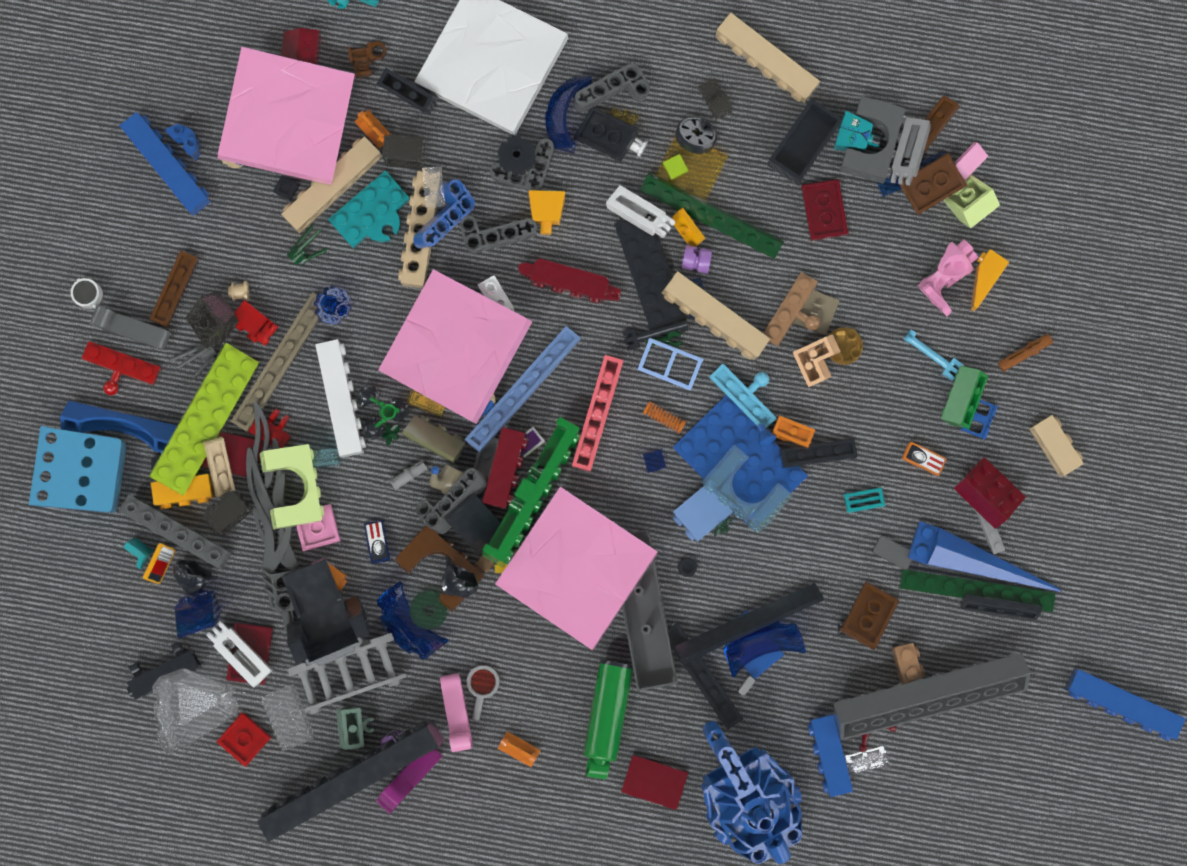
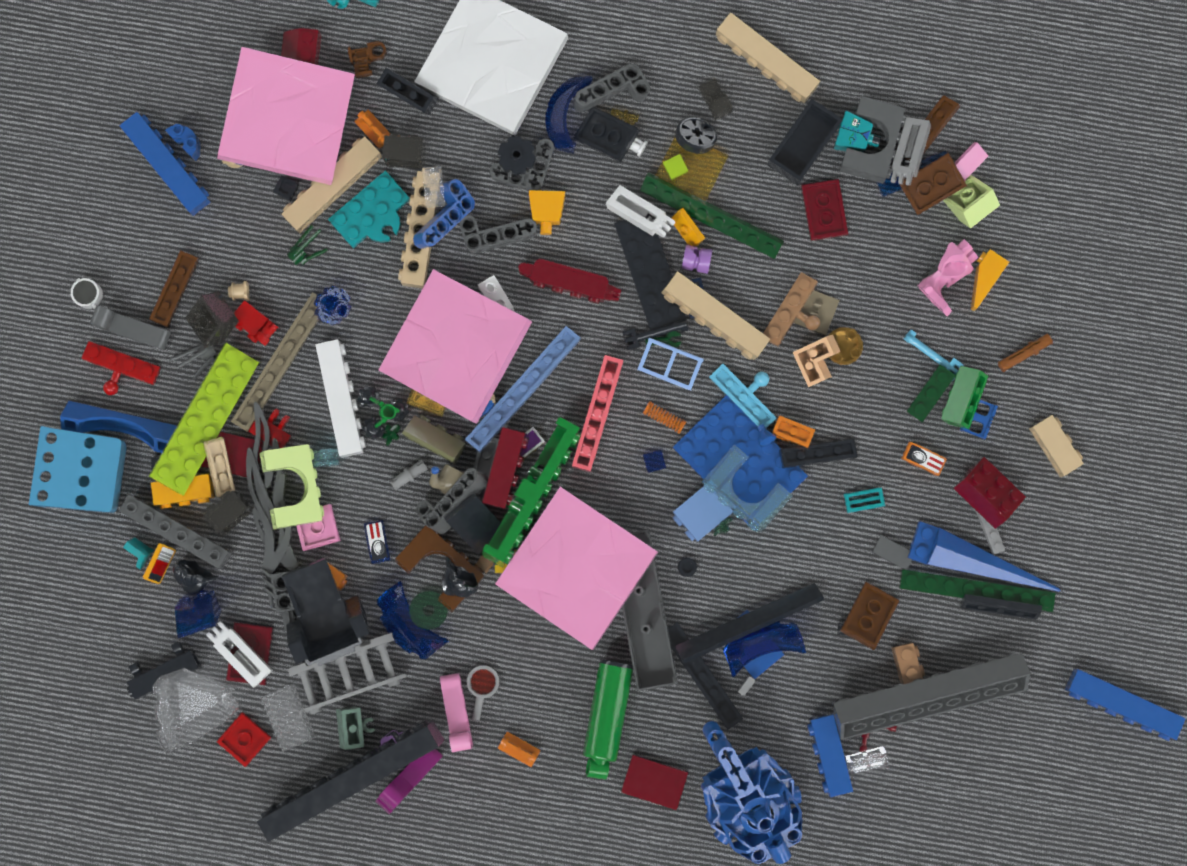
(931, 393): none -> dark green plate

